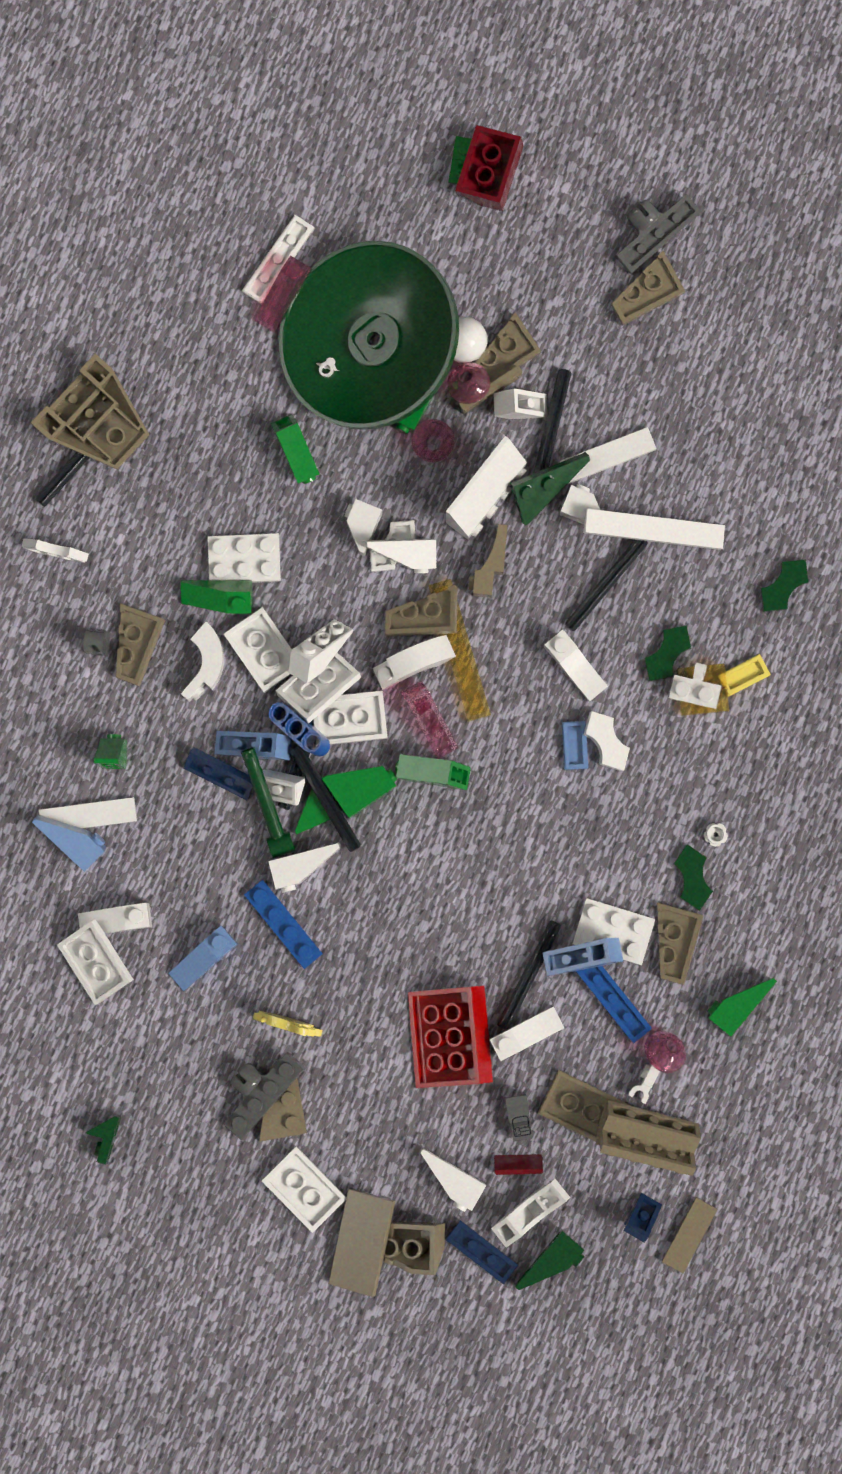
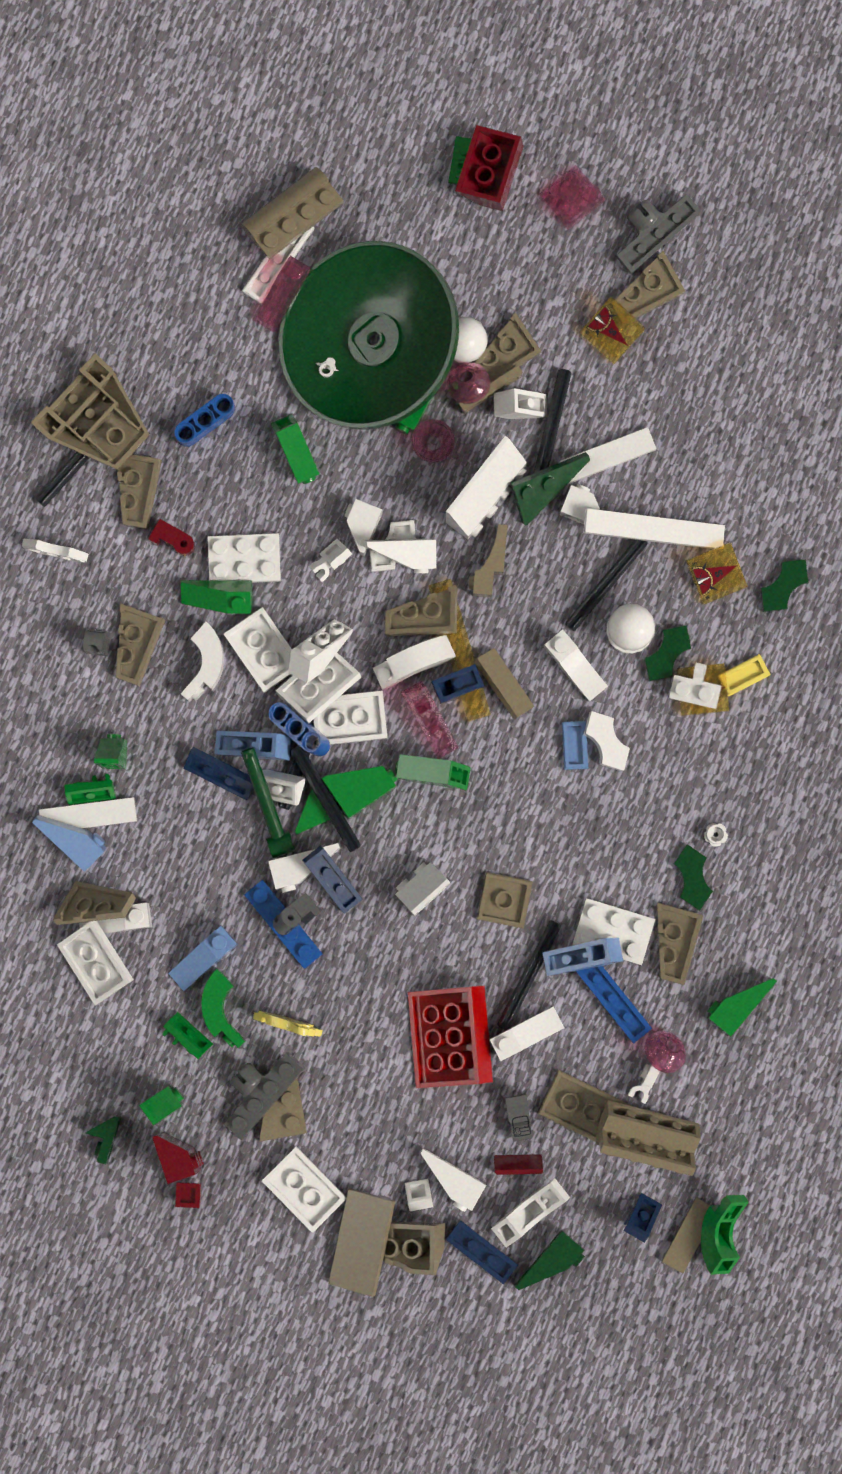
(90, 792): none -> green plate
(93, 903): none -> dark tan wing
(138, 487): none -> dark tan wing
(162, 1104): none -> green slope
(173, 537): none -> dark red leg
(177, 1157): none -> dark red slope
(188, 1035): none -> green plate
(188, 1195): none -> dark red tile
(209, 409): none -> blue beam
(213, 1009): none -> green arch
(290, 917): none -> dark grey leg
(292, 213): none -> dark tan brick
(332, 557): none -> white plate
(332, 879): none -> dark blue plate
(418, 1195): none -> white slope
(422, 888): none -> white slope
(457, 684): none -> dark blue slope
(504, 683): none -> dark tan tile
(504, 900): none -> dark tan tile
(572, 197): none -> clear pink slope
(612, 330): none -> clear yellow tile
(630, 628): none -> white tile
(716, 573): none -> clear yellow tile
(717, 1234): none -> green arch

